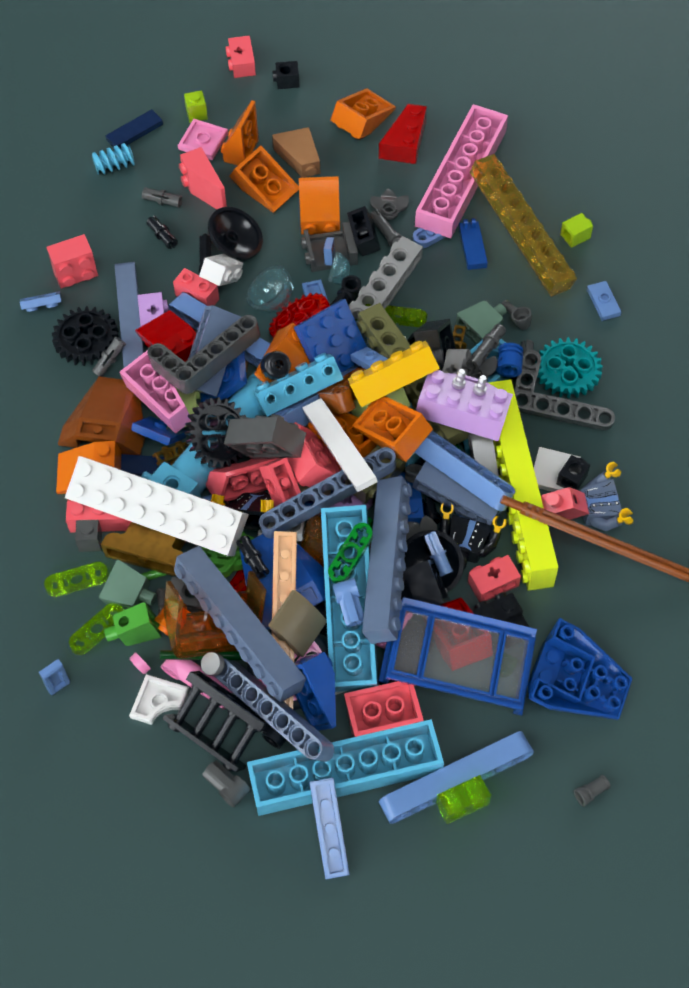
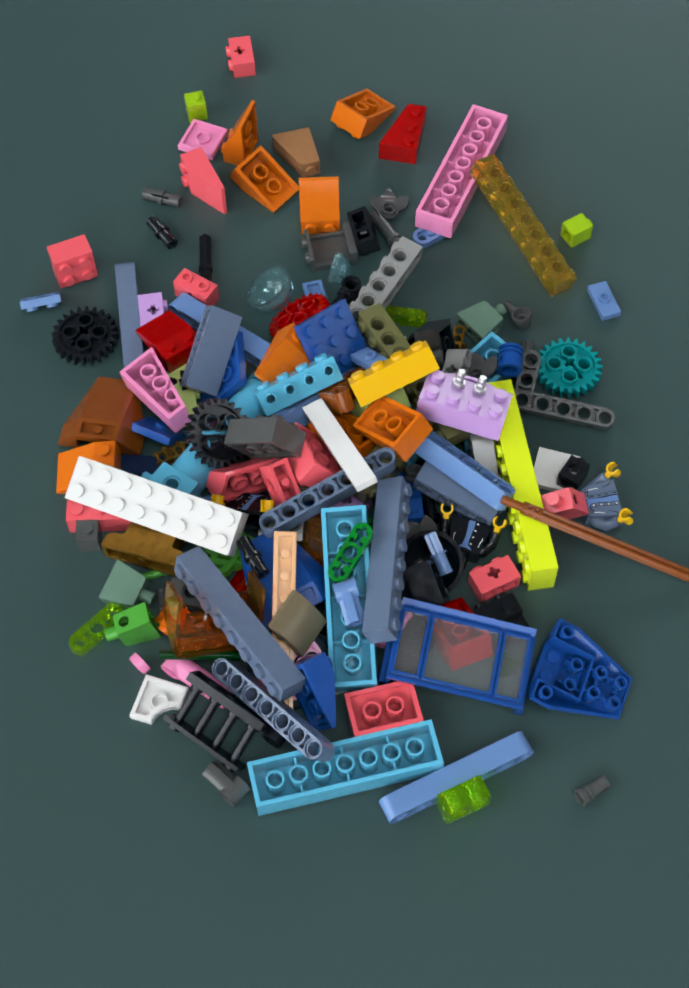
(54, 677): medium blue plate -> none
(68, 574): clear neon green beam -> none
(111, 158): medium azure piece -> none
(116, 345): dark grey pin -> none
(134, 129): dark blue tile -> none
(209, 360): dark grey beam -> none
(212, 664): light grey tile -> none
(221, 269): white brick -> none
(235, 233): black dish -> none
(269, 368): black head -> none
(286, 75): black brick -> none
(329, 251): medium blue tile -> none
(329, 828): medium blue tile -> none
(472, 244): blue hinge -> none
(489, 343): dark grey pin -> none

